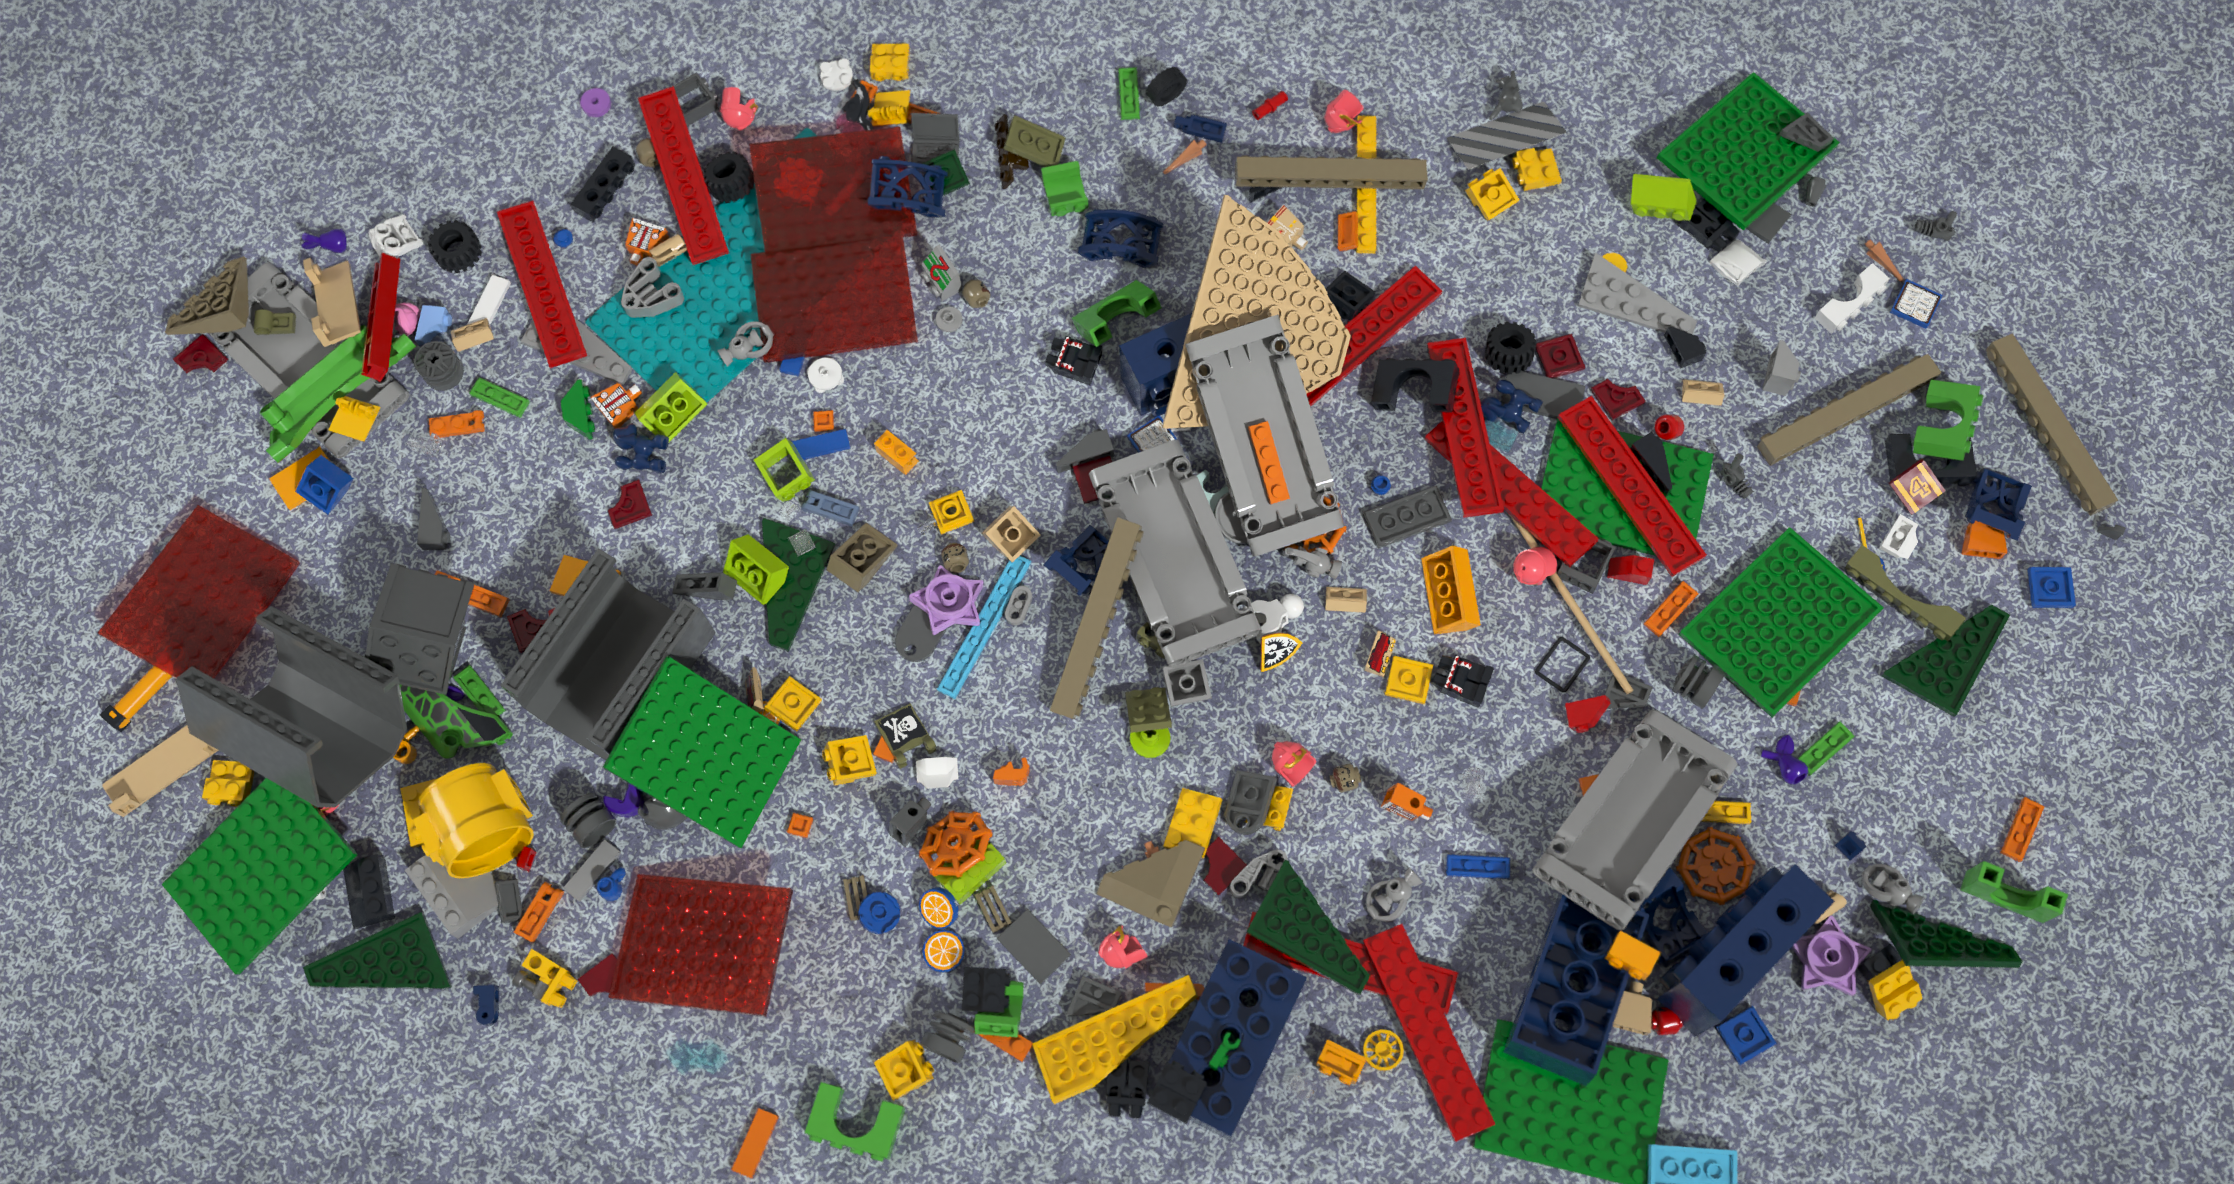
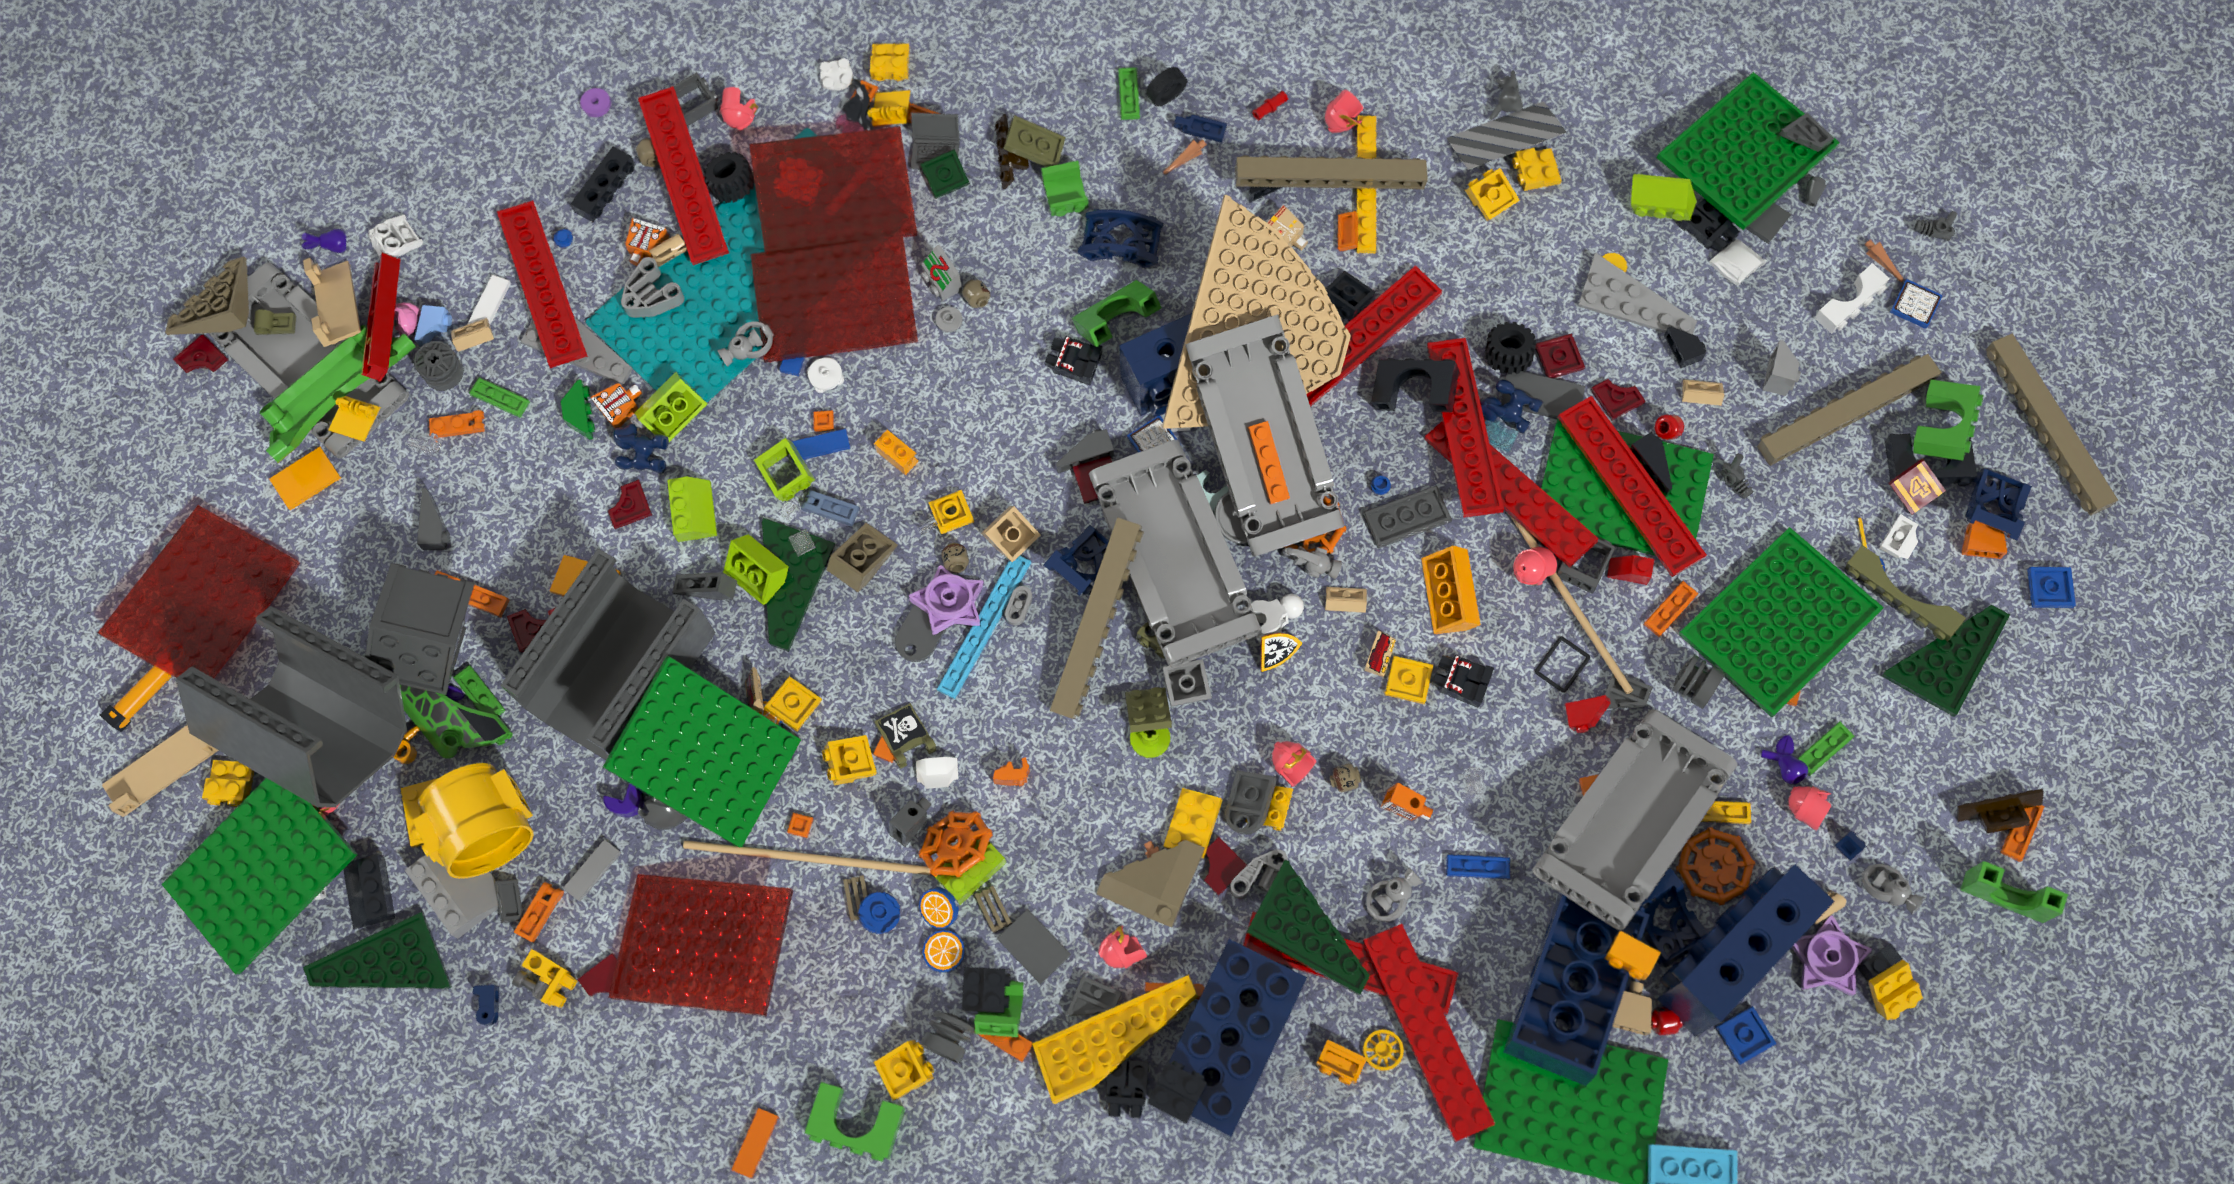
(324, 484): blue slope -> none
(460, 258): black tyre -> none
(525, 858): red plate -> none
(588, 820): dark grey wheel -> none
(610, 887): blue piece -> none
(687, 1059): clear light blue tile -> none
(691, 508): none -> lime slope
(805, 857): none -> tan piece
(931, 205): dark blue fence -> none
(1220, 1057): green plate -> none
(1809, 805): none -> coral helmet
(1940, 945): dark green wing -> none
(2001, 812): none -> dark brown bracket
(2111, 532): dark grey tile -> none

